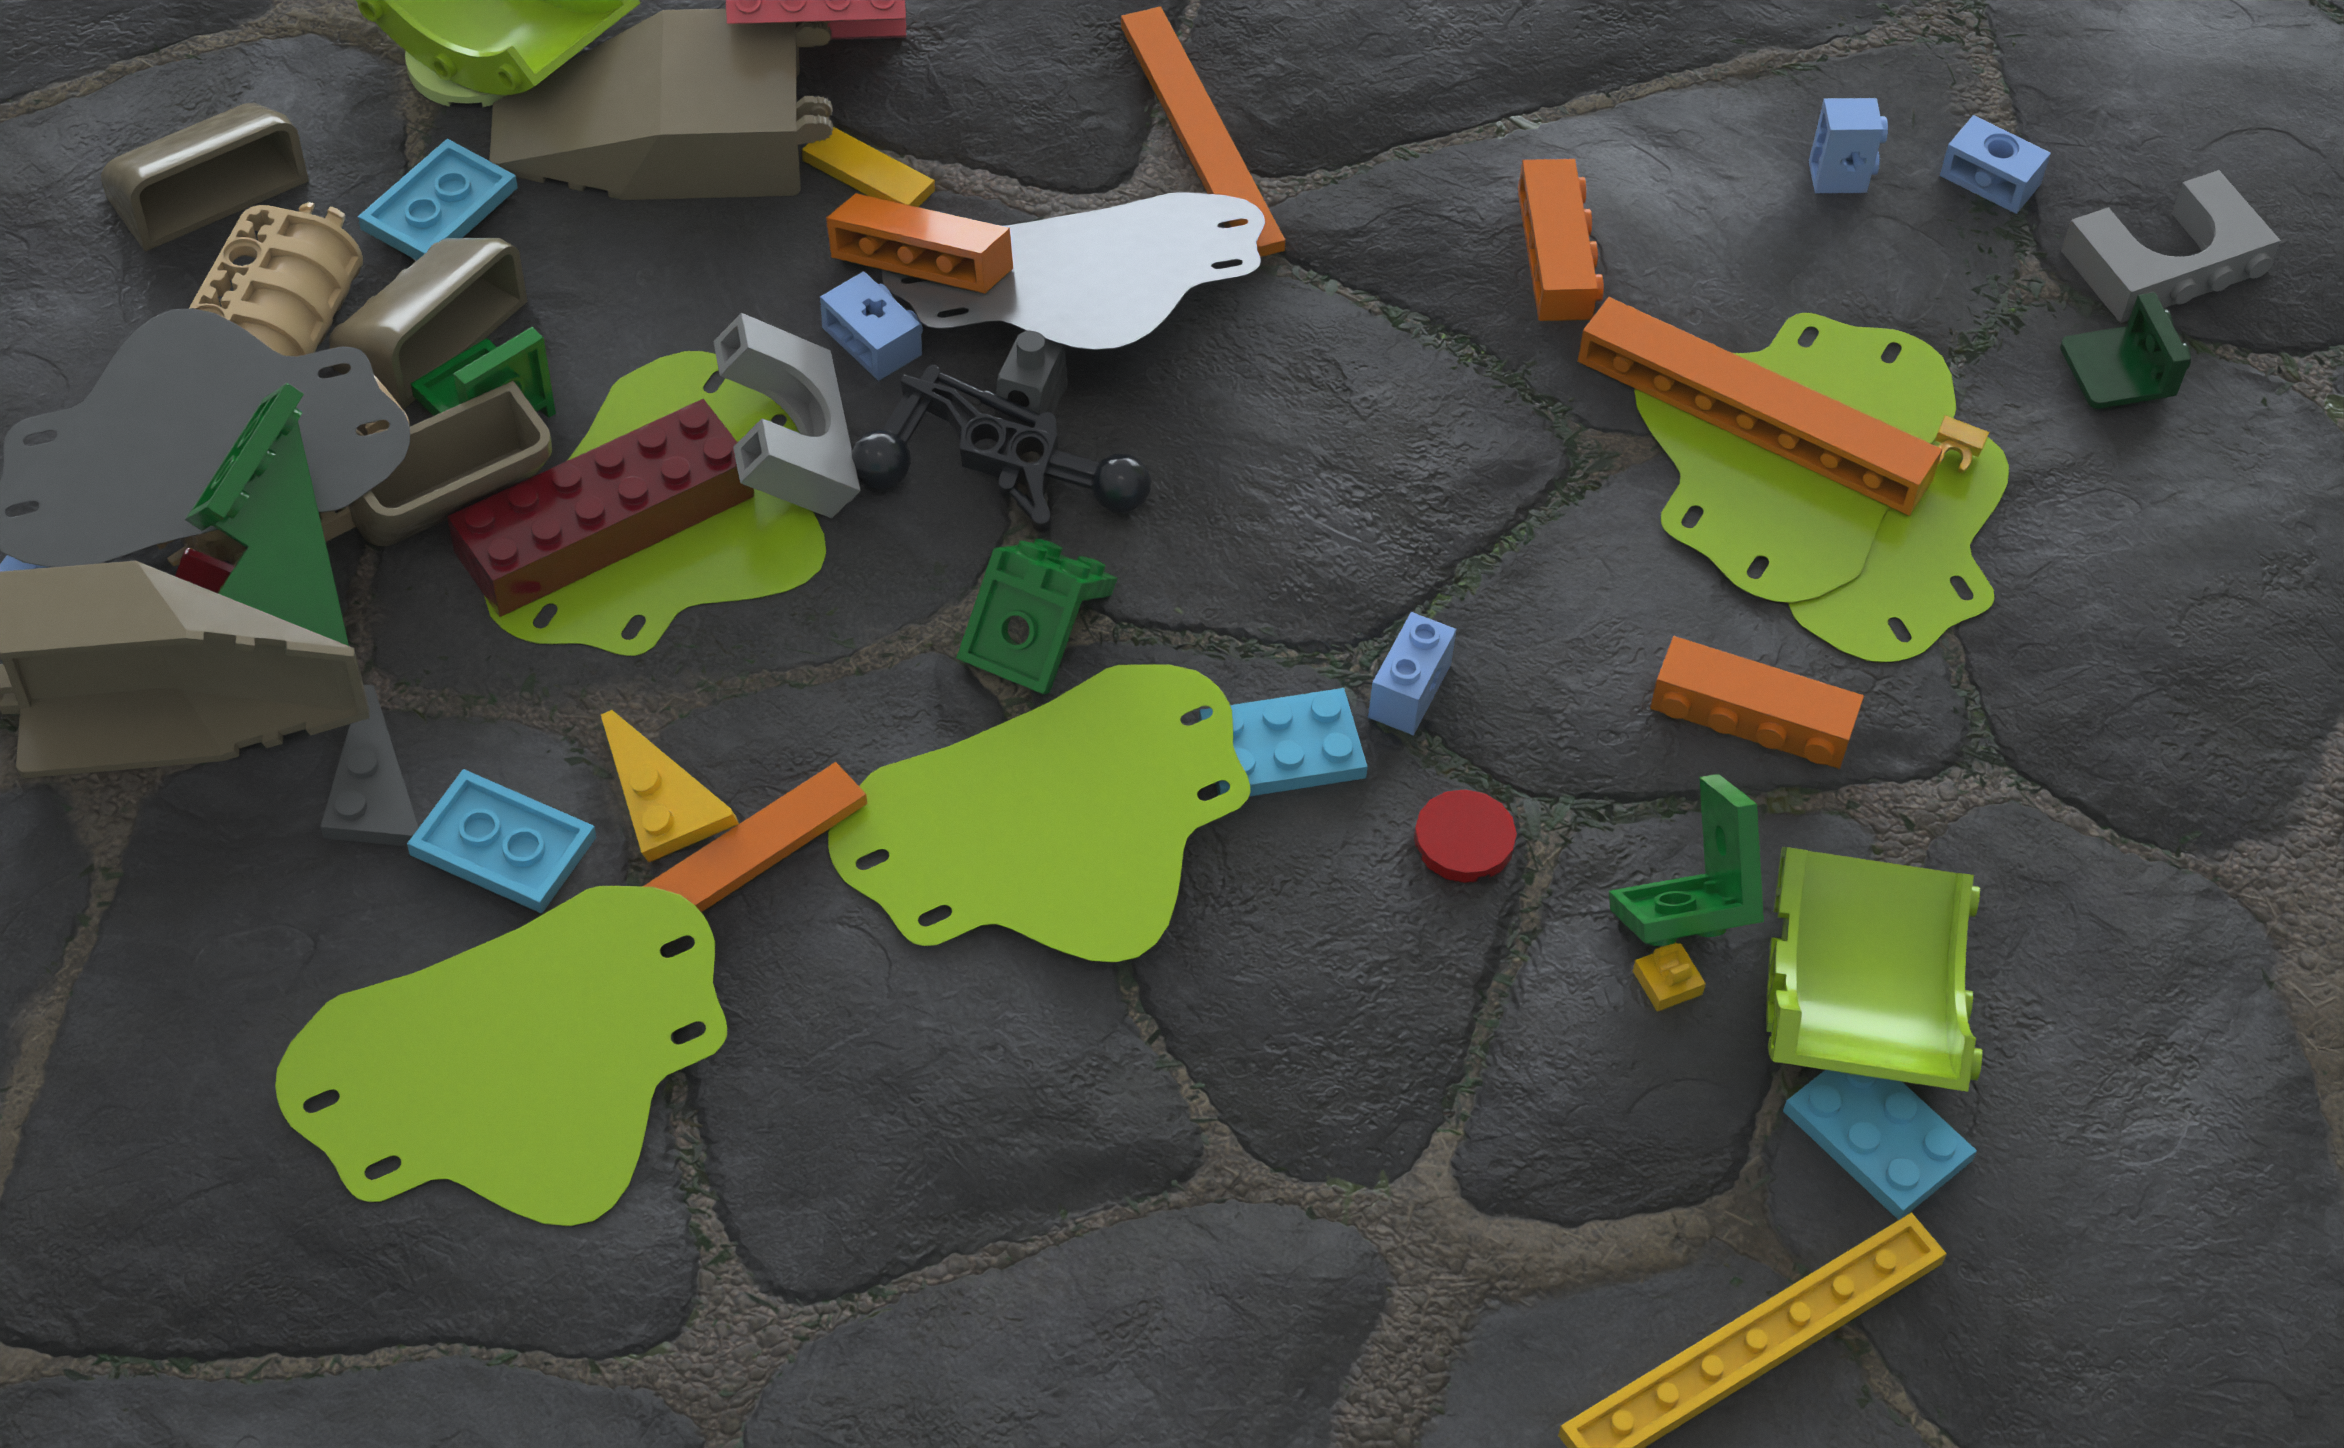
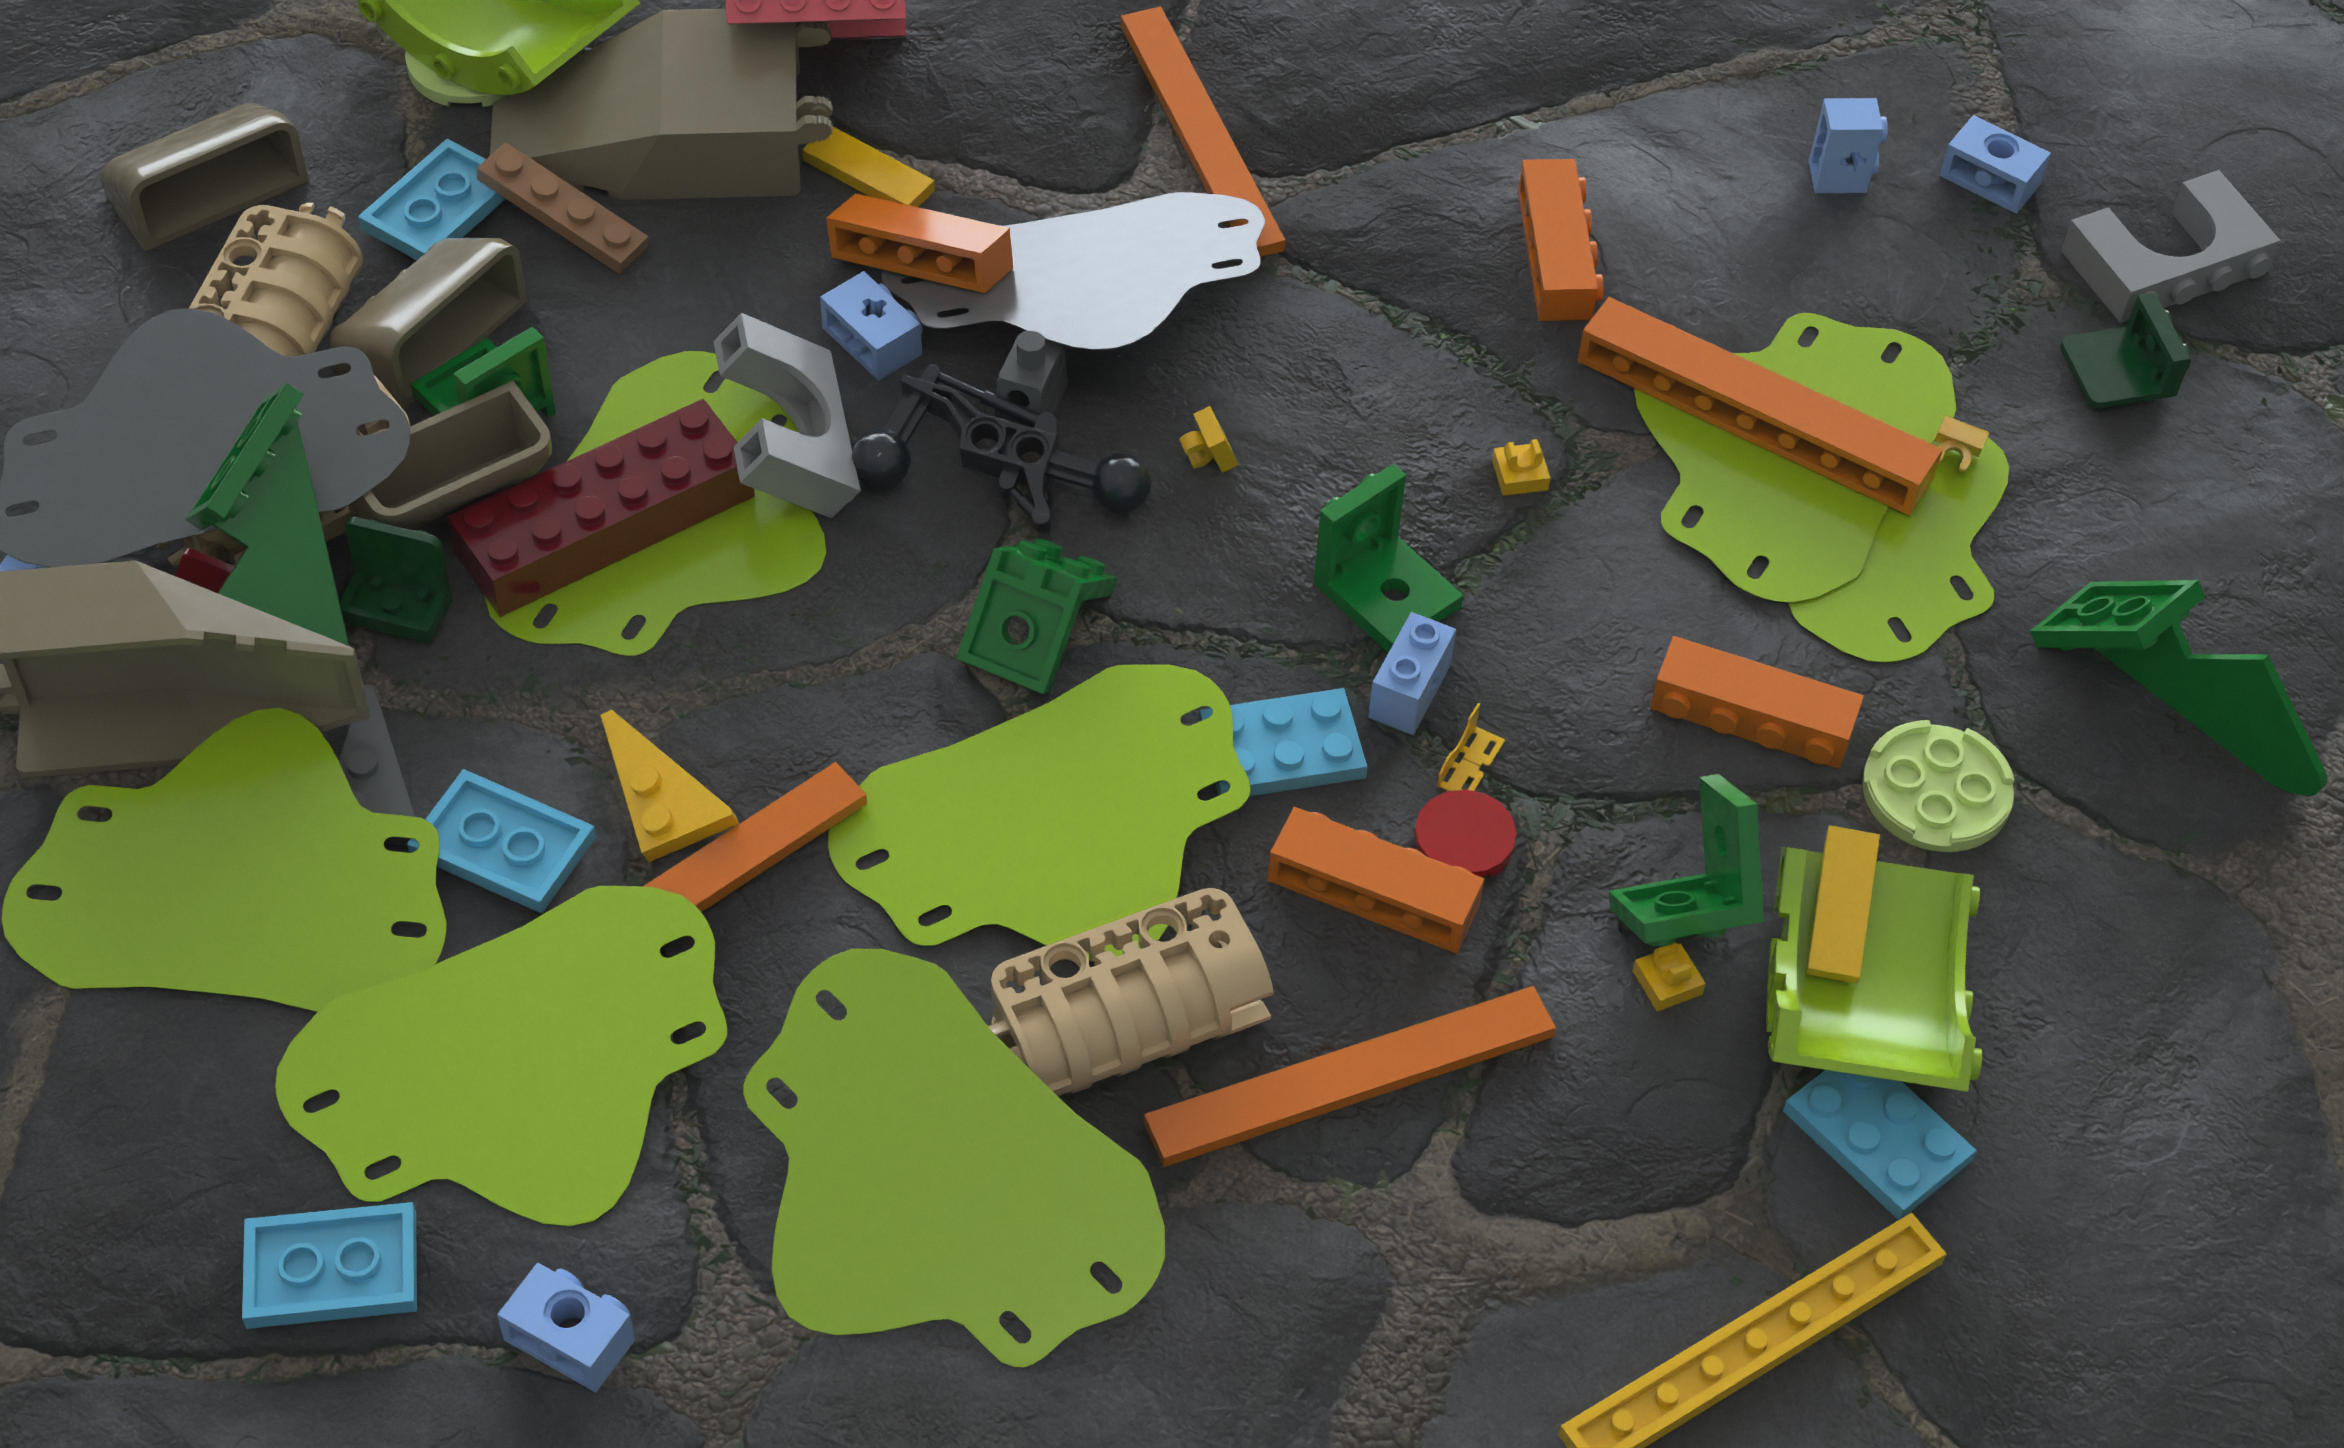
(231, 878): none -> lime piece
(329, 1265): none -> medium azure plate
(397, 580): none -> dark green bracket
(562, 207): none -> medium nougat plate
(580, 1352): none -> light blue brick
(940, 1171): none -> lime piece
(1135, 1003): none -> tan piece
(1208, 443): none -> yellow tile
(1348, 1076): none -> orange tile
(1365, 557): none -> green bracket
(1375, 879): none -> orange brick
(1473, 757): none -> yellow piece
(1521, 468): none -> yellow tile
(1842, 904): none -> yellow tile
(1938, 786): none -> yellowish green tile
(2224, 695): none -> green piece

